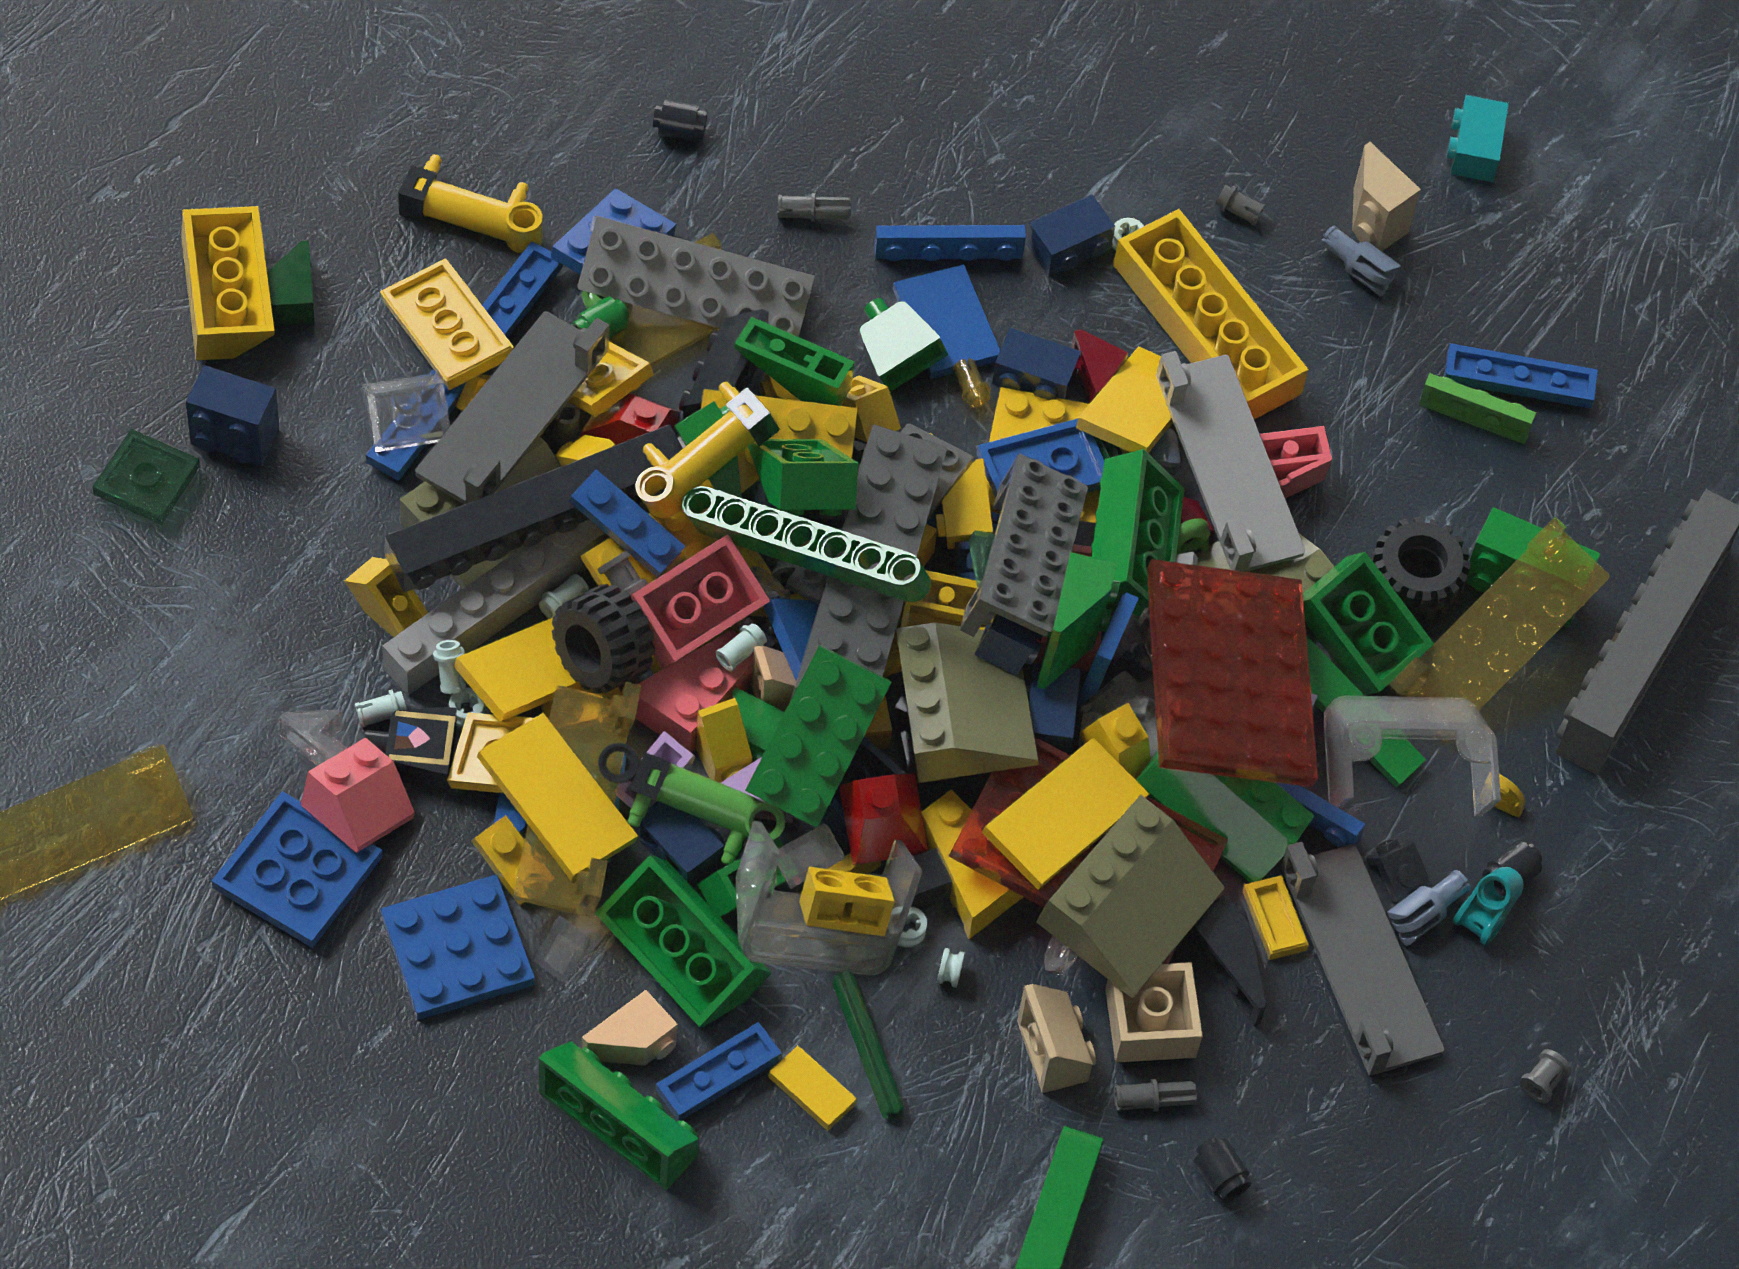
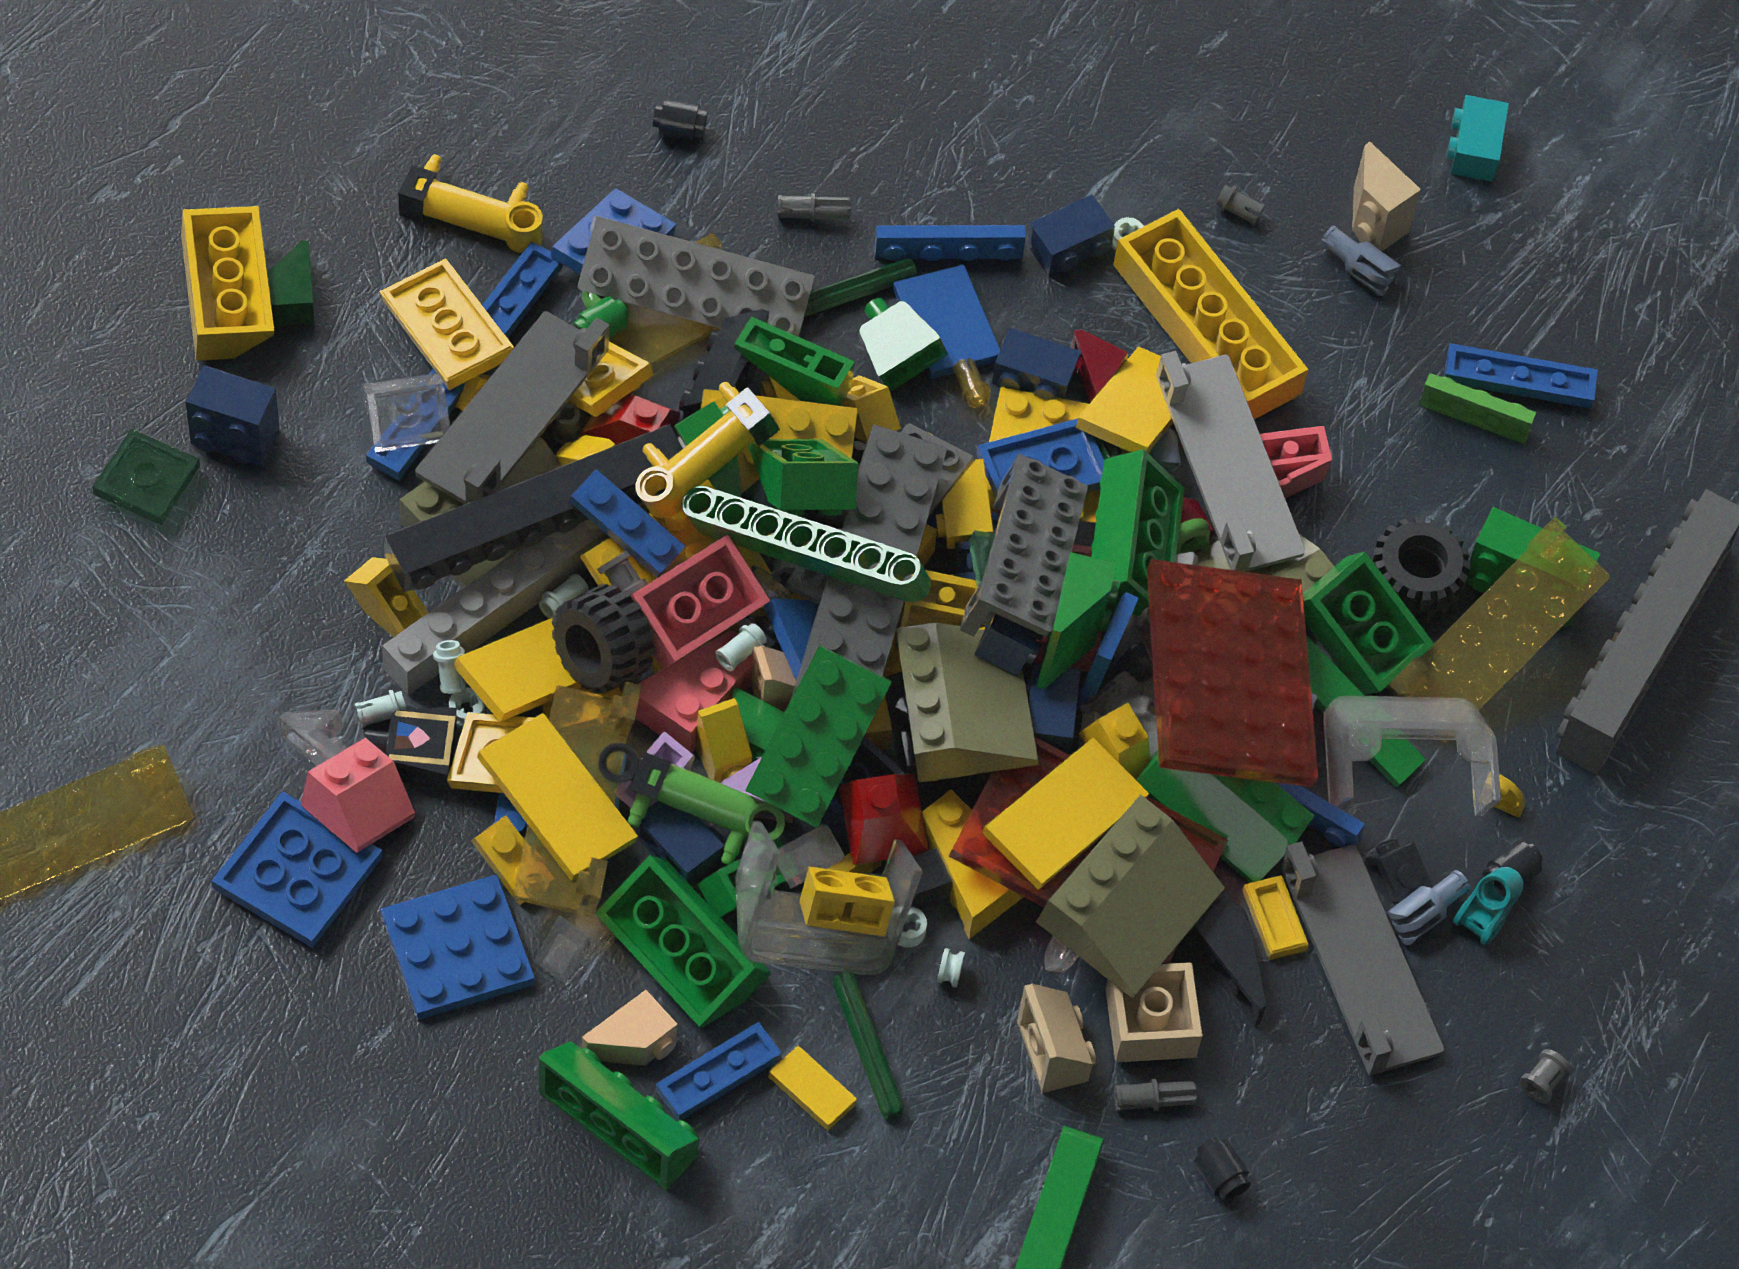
(859, 286): none -> dark green axle

